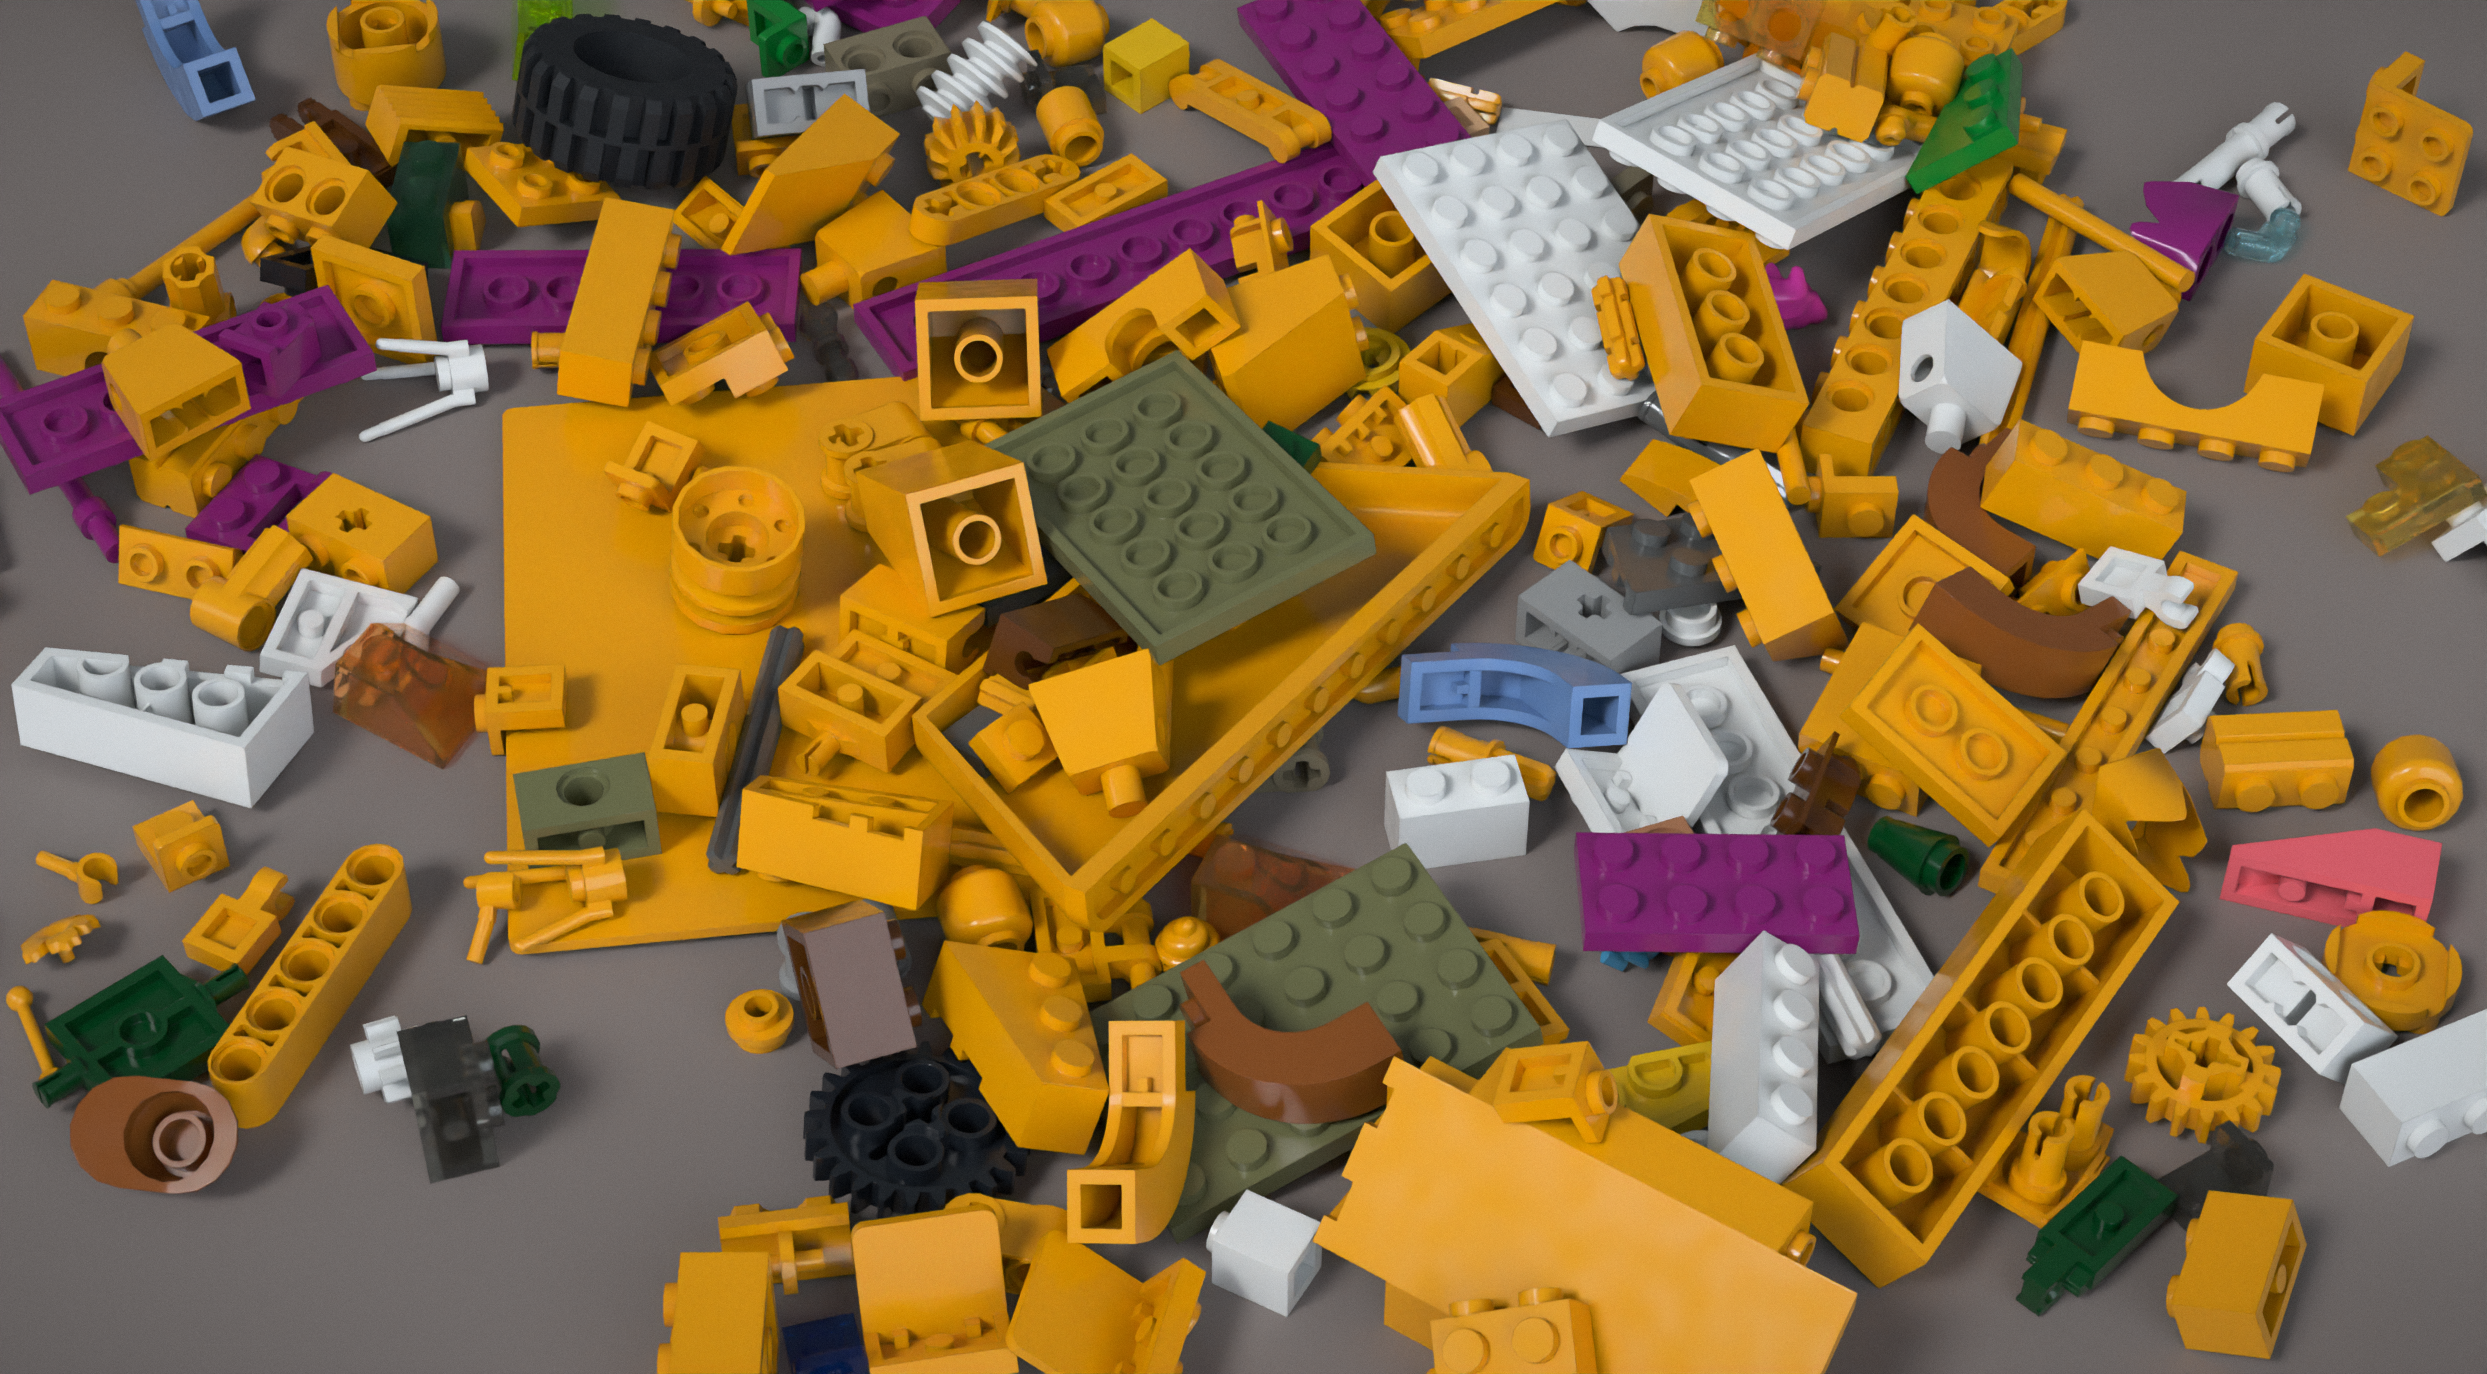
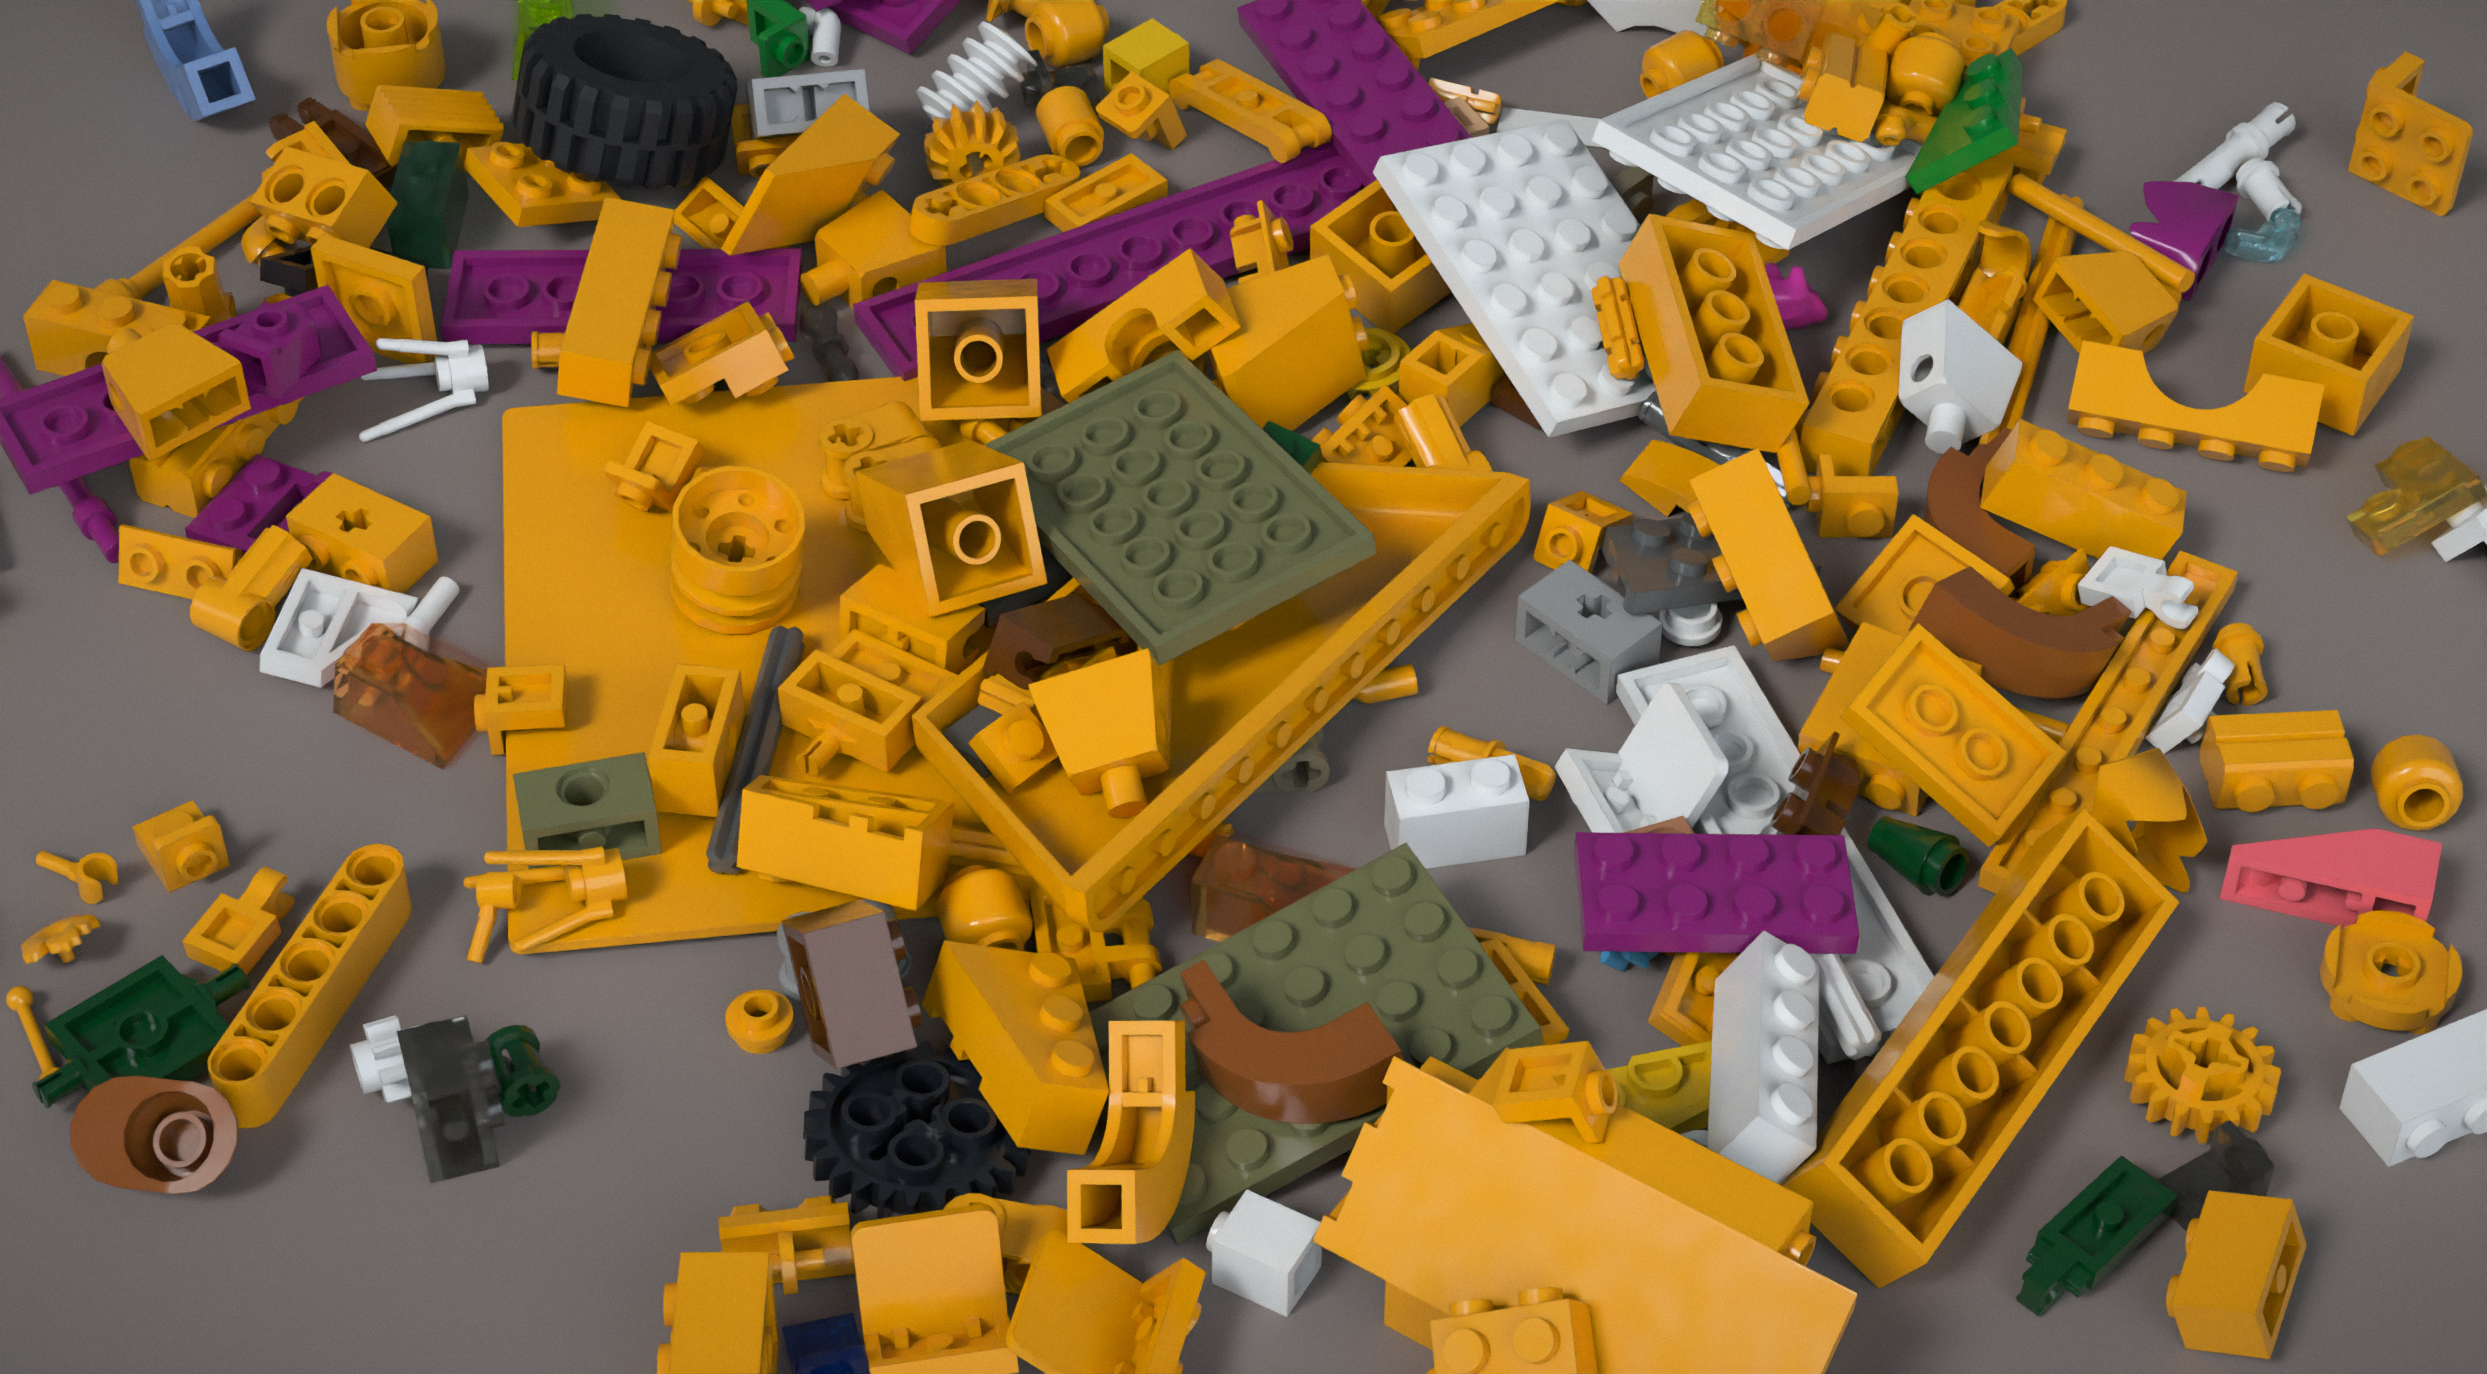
(165, 723): white wedge -> none
(467, 224): light orange tile -> none
(894, 61): dark tan brick -> none
(1142, 112): none -> light orange bracket
(1183, 940): light orange plate -> none
(1519, 684): medium blue arch -> none
(2055, 1156): light orange connector -> none
(2310, 1008): white brick -> none

